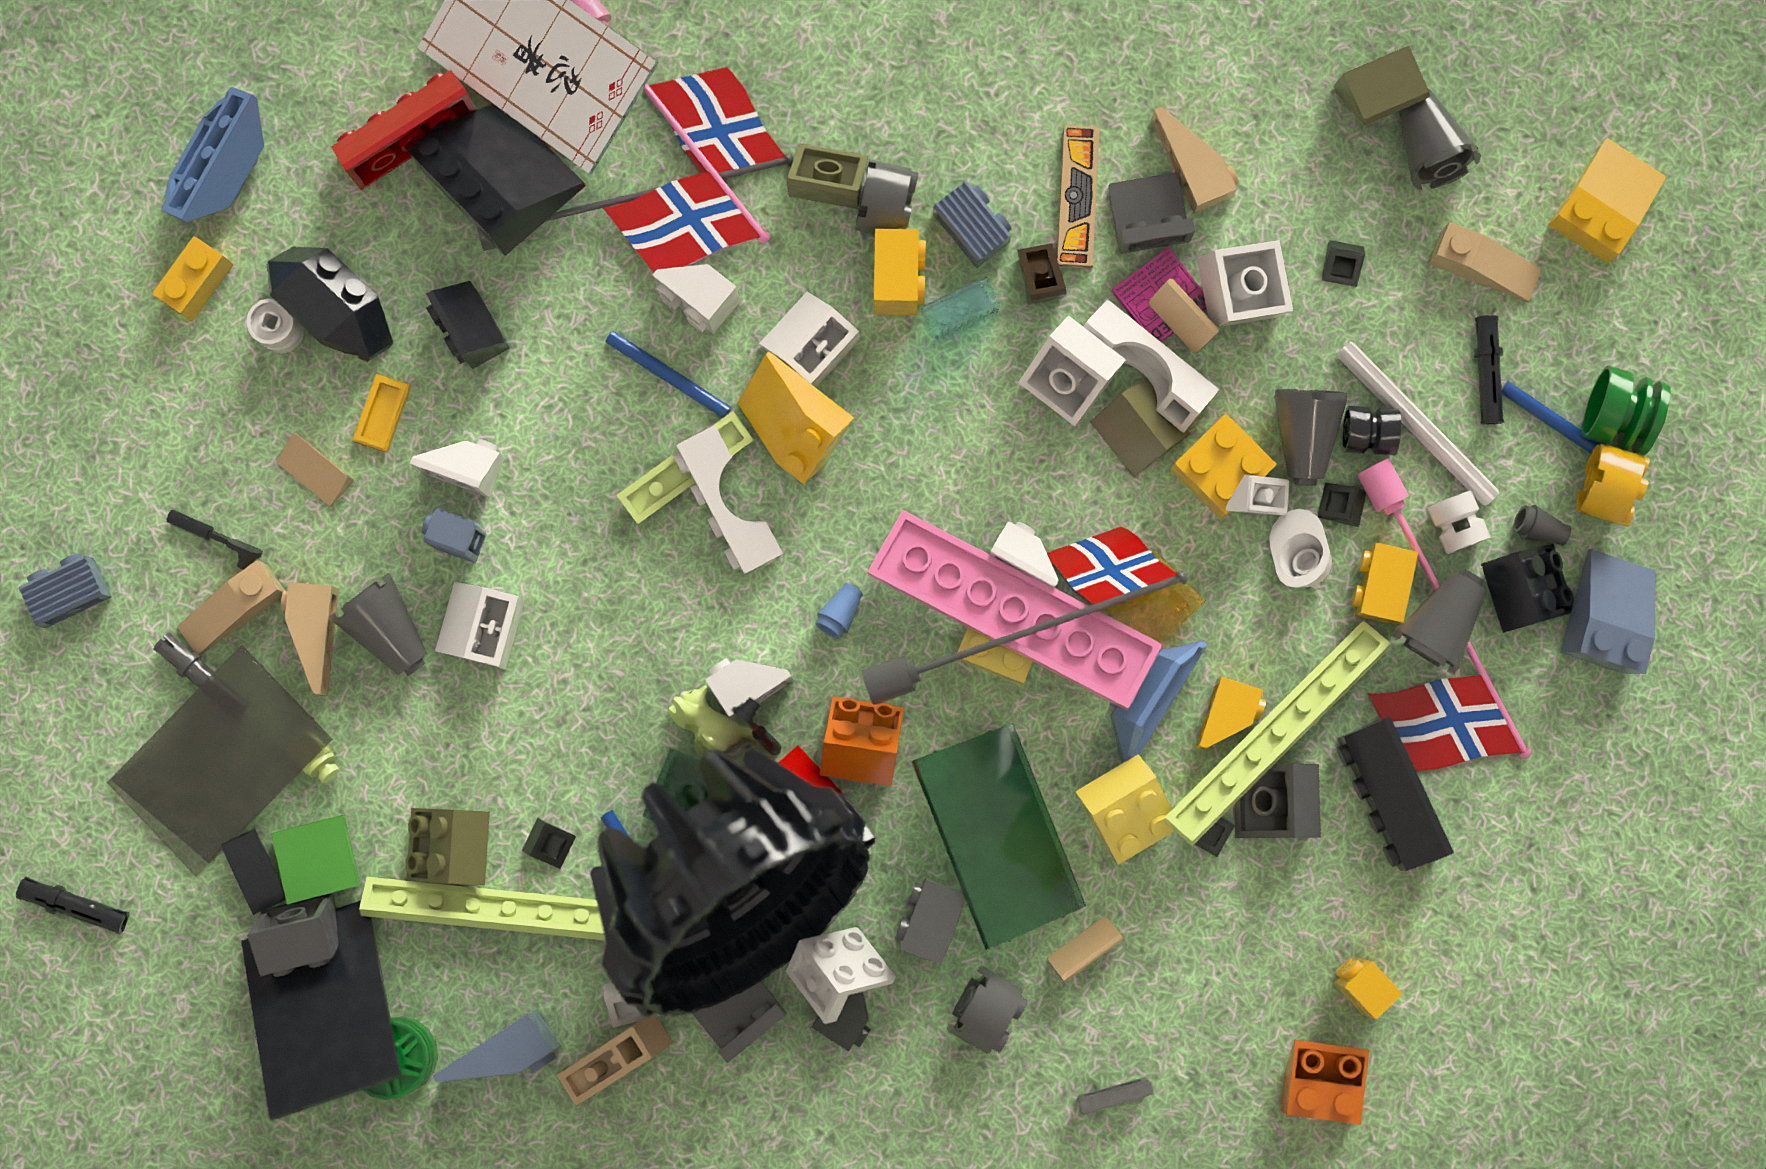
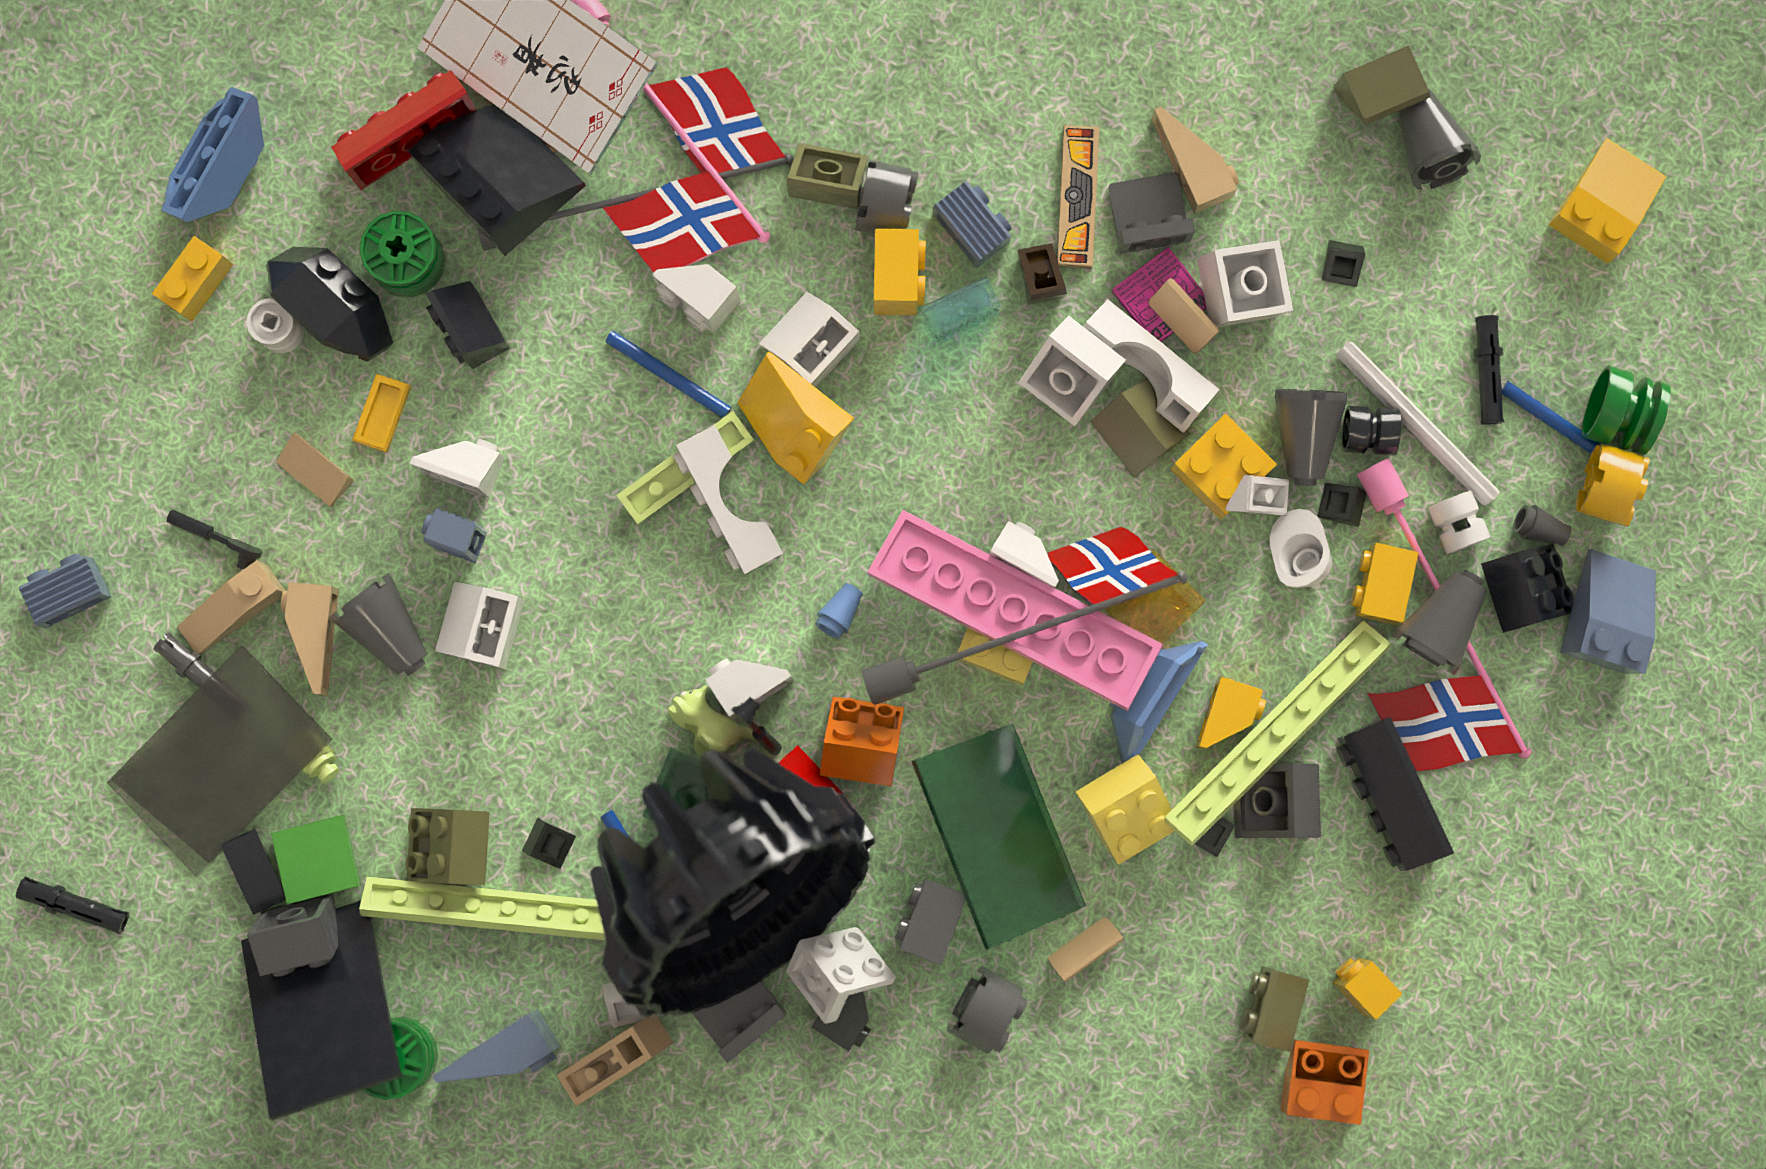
(410, 271): none -> green wheel
(1114, 1095): flat silver tile -> none
(1274, 1008): none -> olive slope
(1484, 262): tan slope -> none

